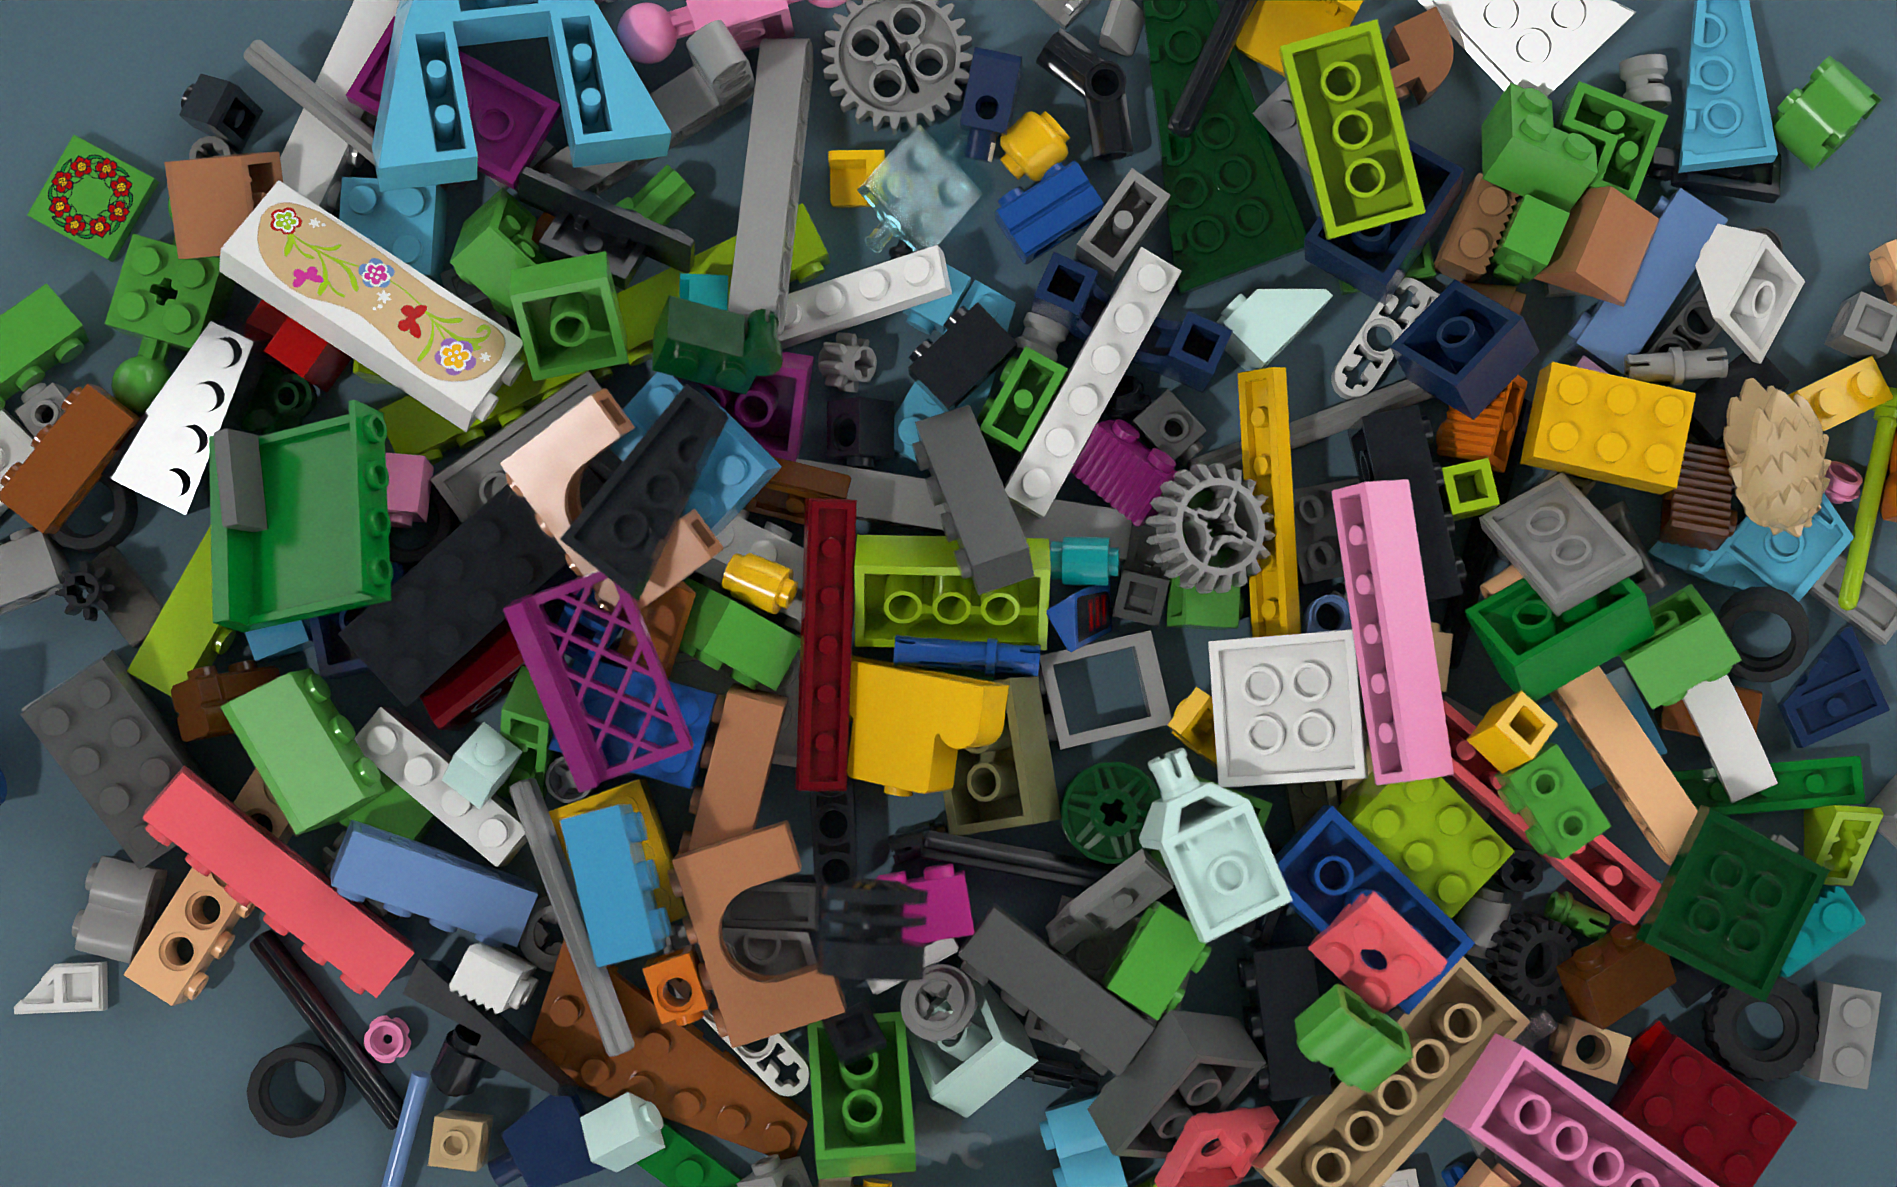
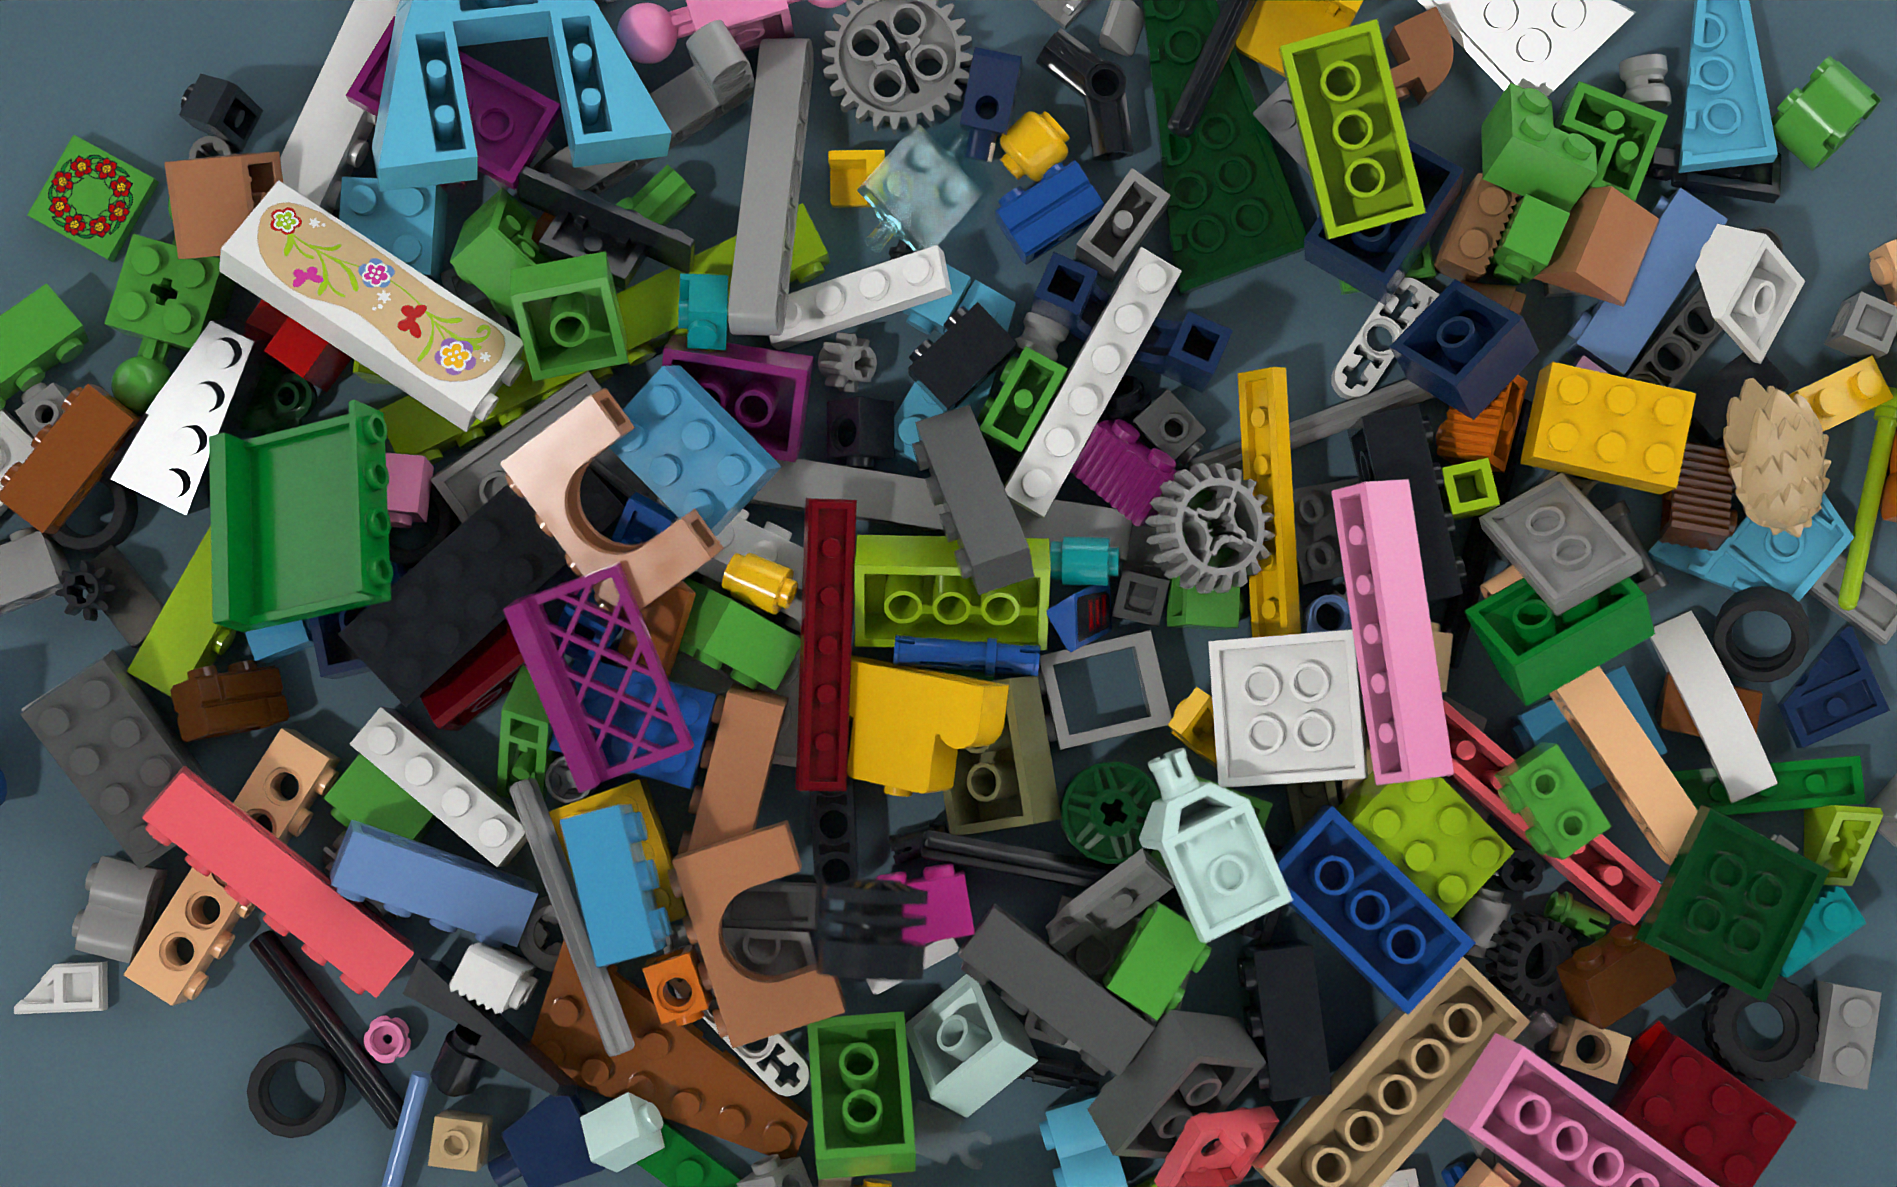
(240, 480): dark grey tile -> none
(304, 750): bright green slope -> none
(311, 97): light grey axle -> none
(481, 765): light aqua brick -> none
(642, 501): black wing -> none
(711, 346): dark green hinge -> none
(792, 484): reddish brown slope -> none
(854, 1033): black tile -> none
(937, 982): light grey gear -> none
(1268, 322): light aqua slope -> none
(1352, 1039): bright green brick -> none
(1370, 926): coral piece -> none
(1512, 732): yellow brick -> none
(1677, 365): light grey pin -> none
(1683, 652): bright green brick -> none
(1843, 483): bright pink plate -> none

